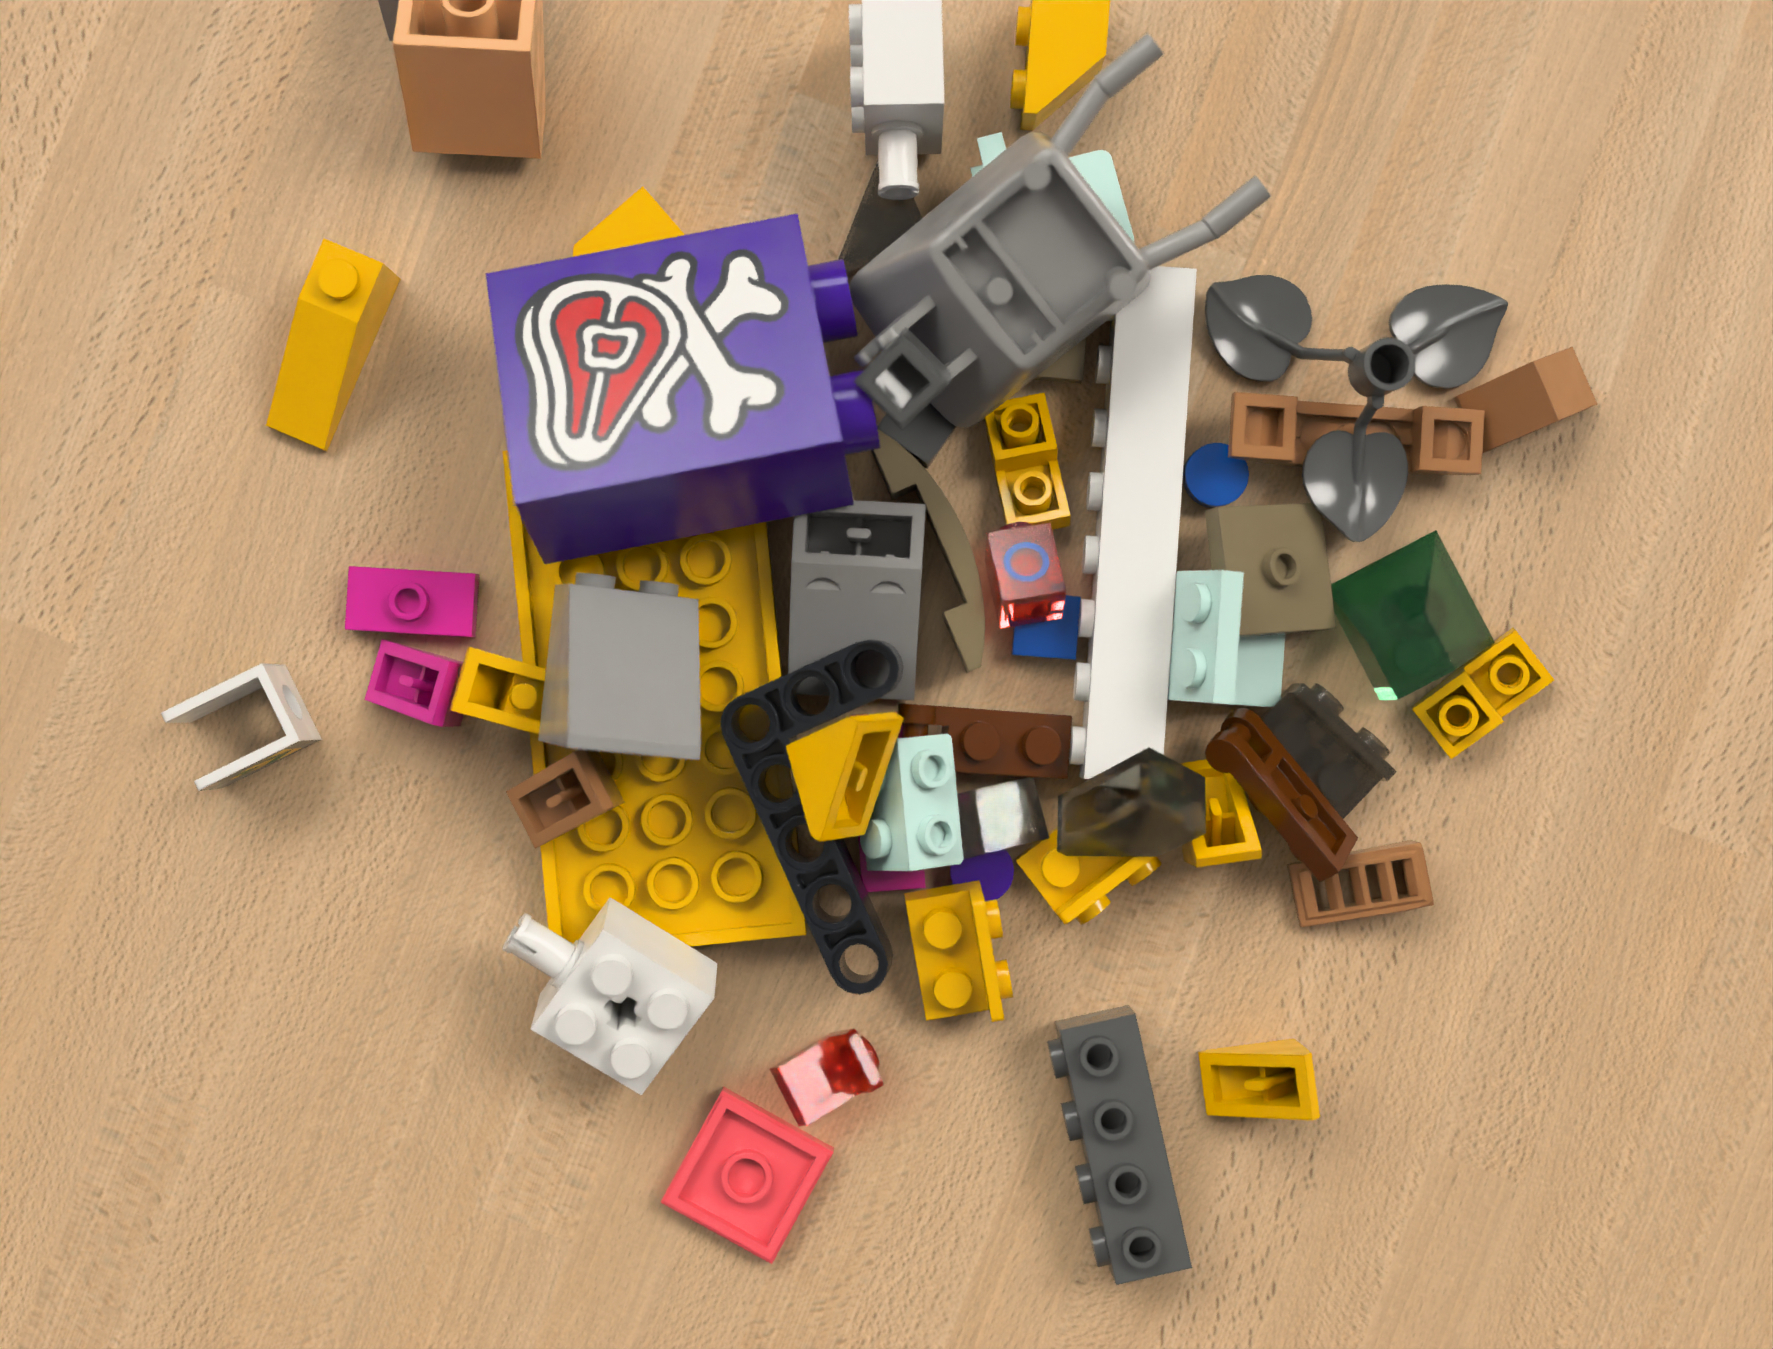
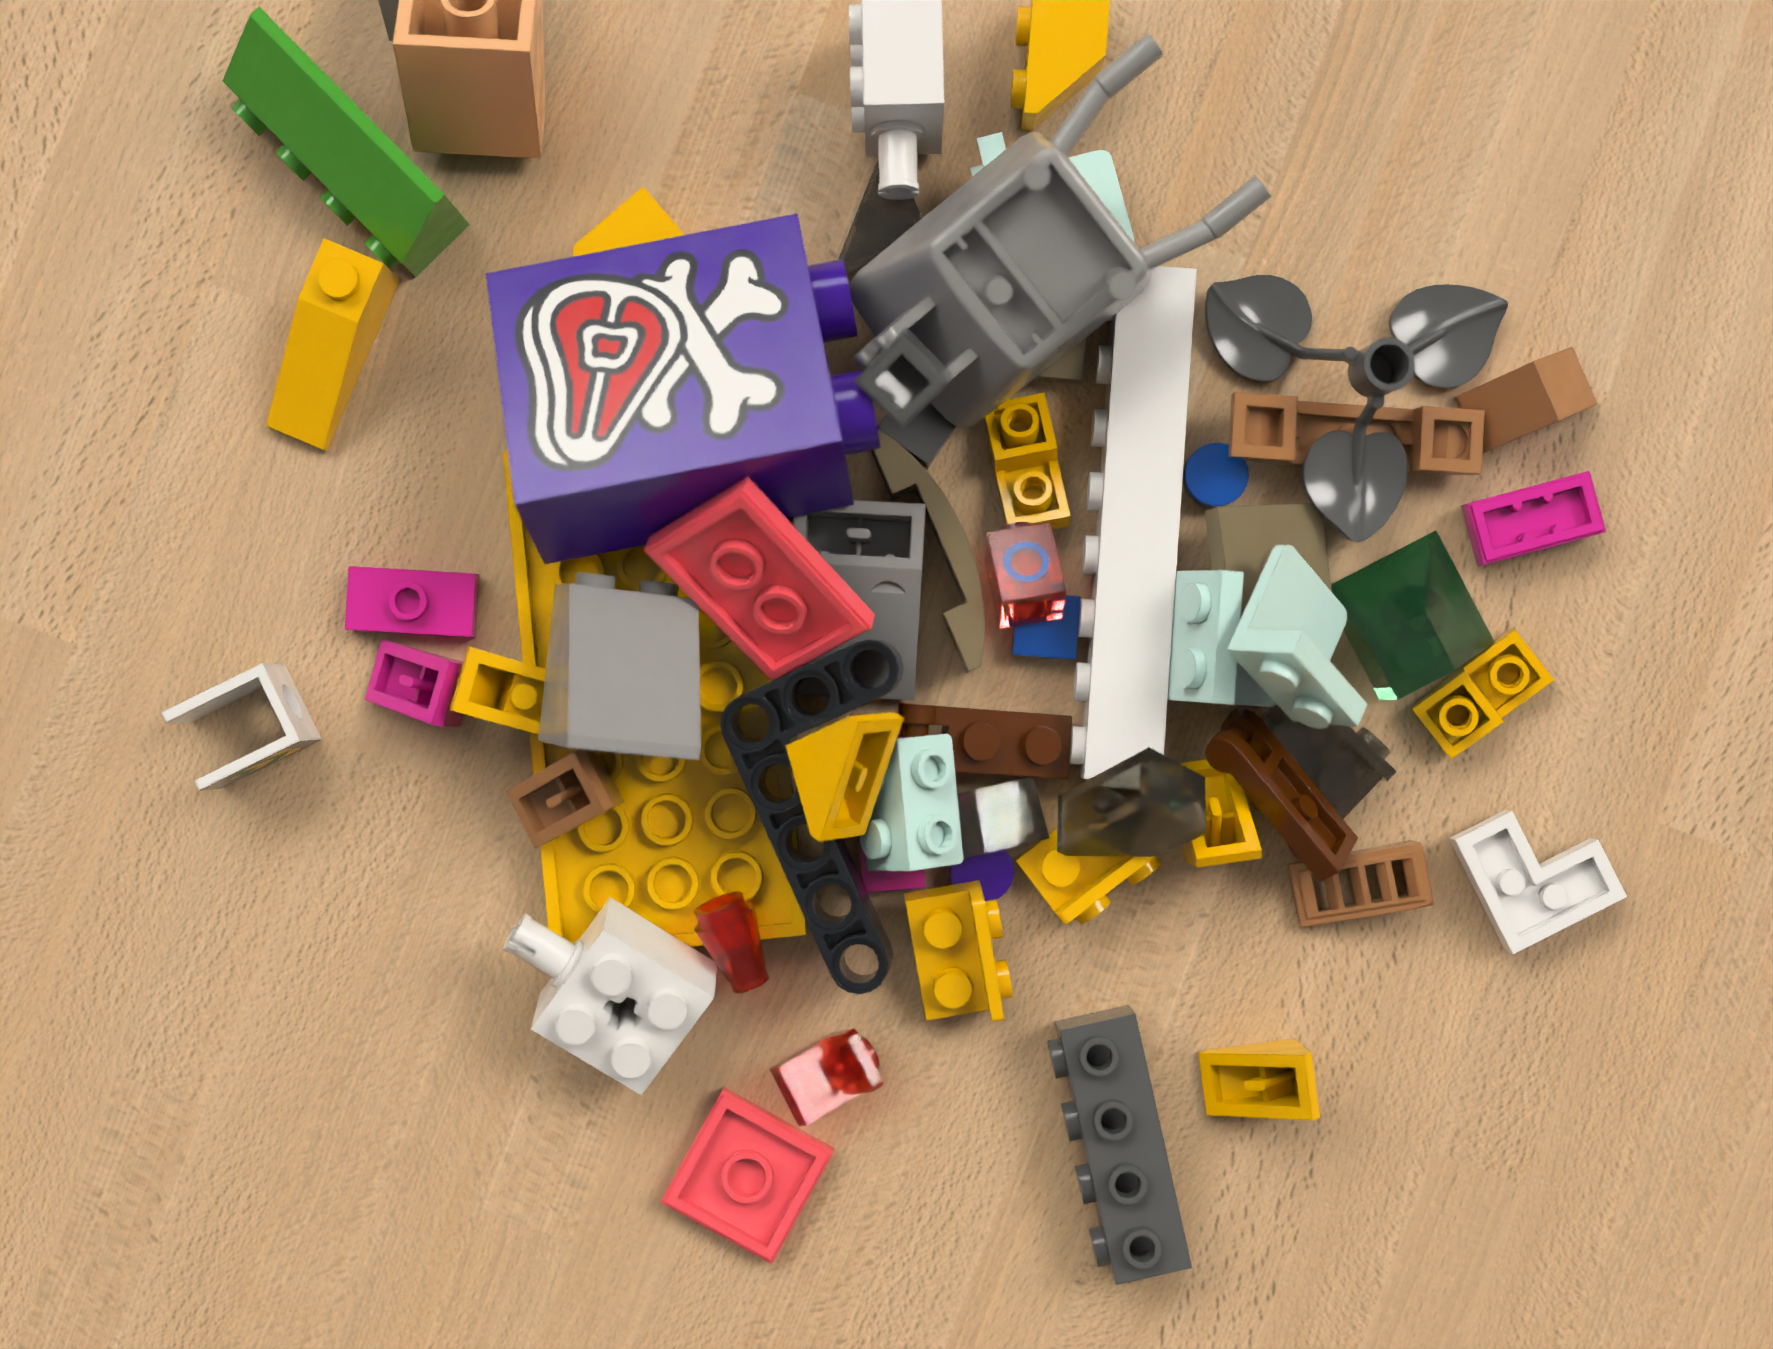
(340, 146): none -> bright green slope
(733, 940): none -> clear red cone
(759, 580): none -> coral tile
(1289, 643): none -> light aqua bracket
(1531, 898): none -> white plate
(1533, 518): none -> dark pink plate

